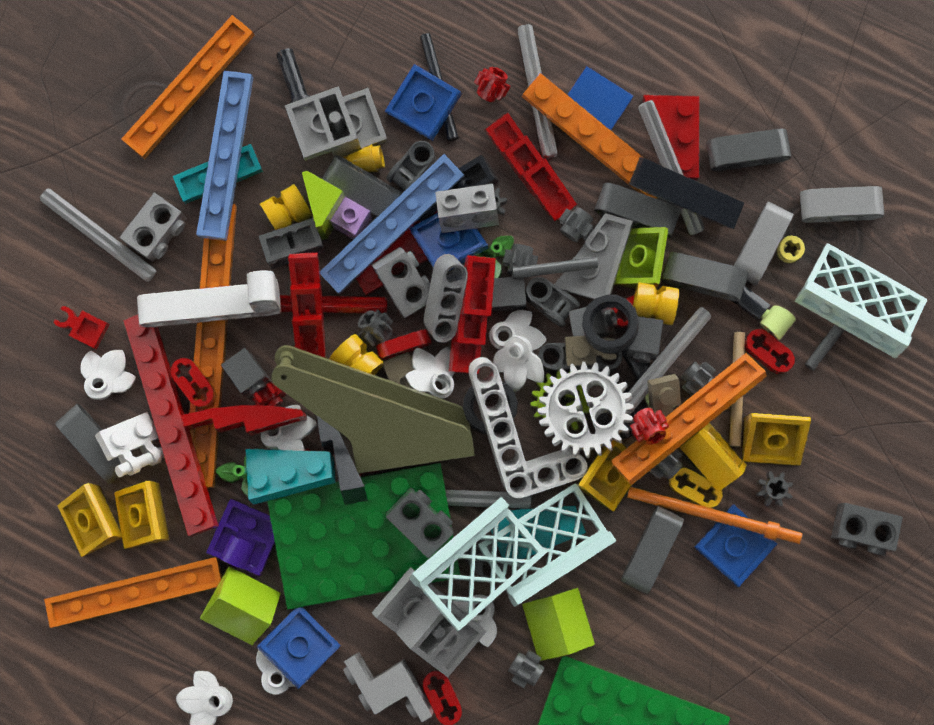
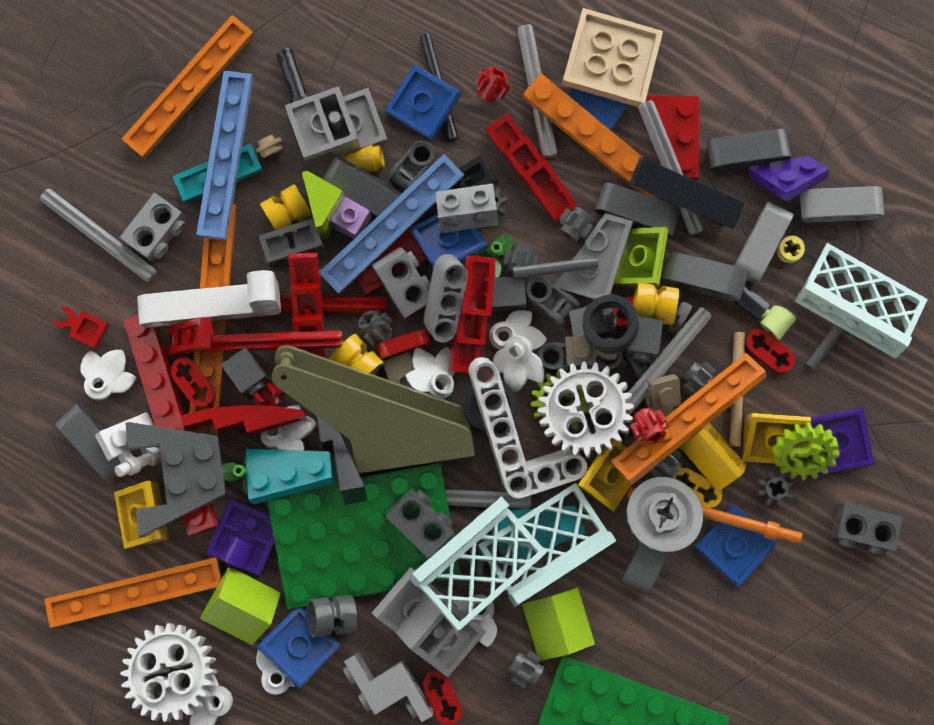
(89, 519): yellow slope -> none
(173, 697): none -> white gear
(189, 336): none -> red plate
(189, 469): none -> dark grey wing
(269, 146): none -> tan plate
(273, 341): none -> red axle
(333, 615): none -> dark grey wheel
(612, 58): none -> tan plate
(681, 315): none -> light grey tile
(683, 509): none -> light grey gear
(789, 176): none -> dark purple wing
(806, 451): none -> lime gear
(852, 438): none -> dark purple plate

